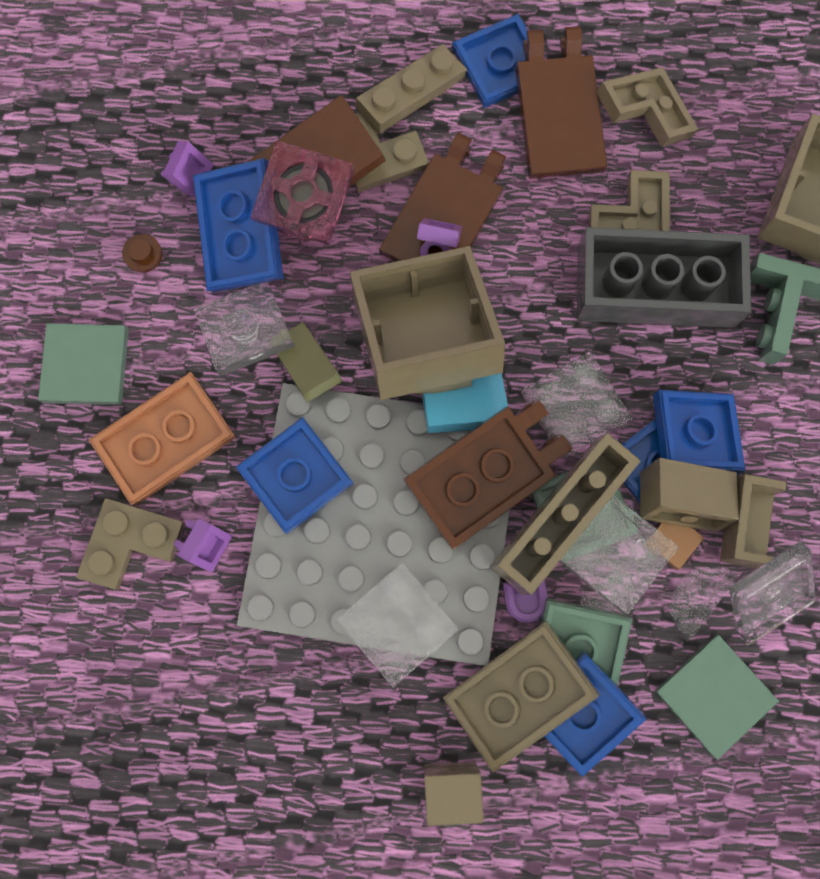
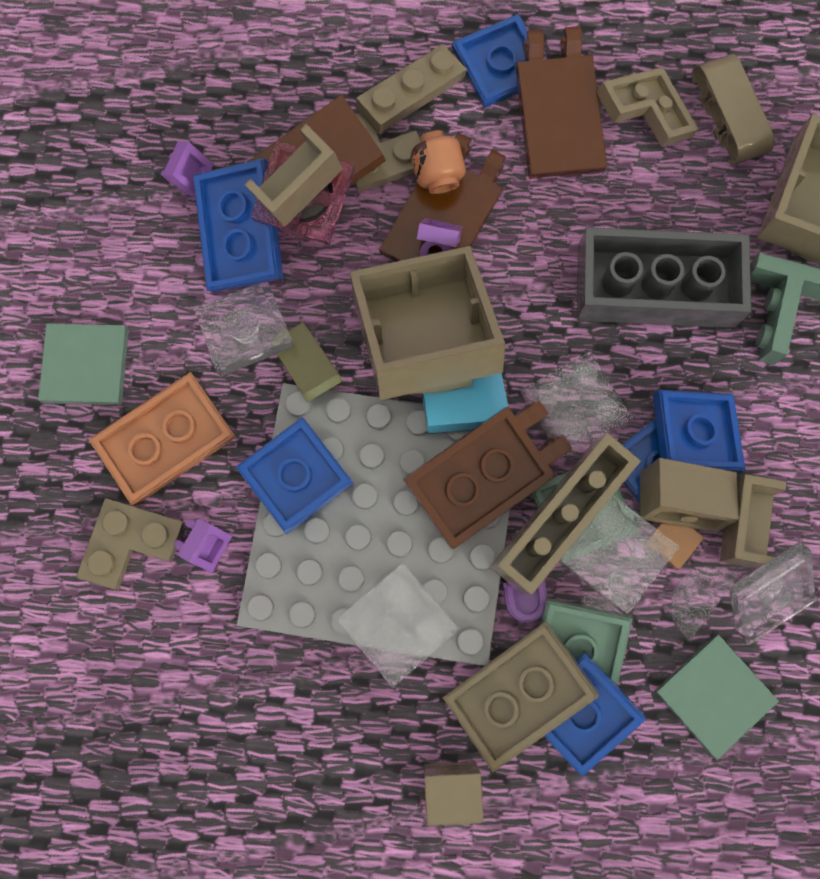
(142, 253): reddish brown plate -> none
(298, 178): none -> dark tan panel
(438, 162): none -> nougat head
(646, 204): dark tan plate -> none
(734, 108): none -> dark tan beam

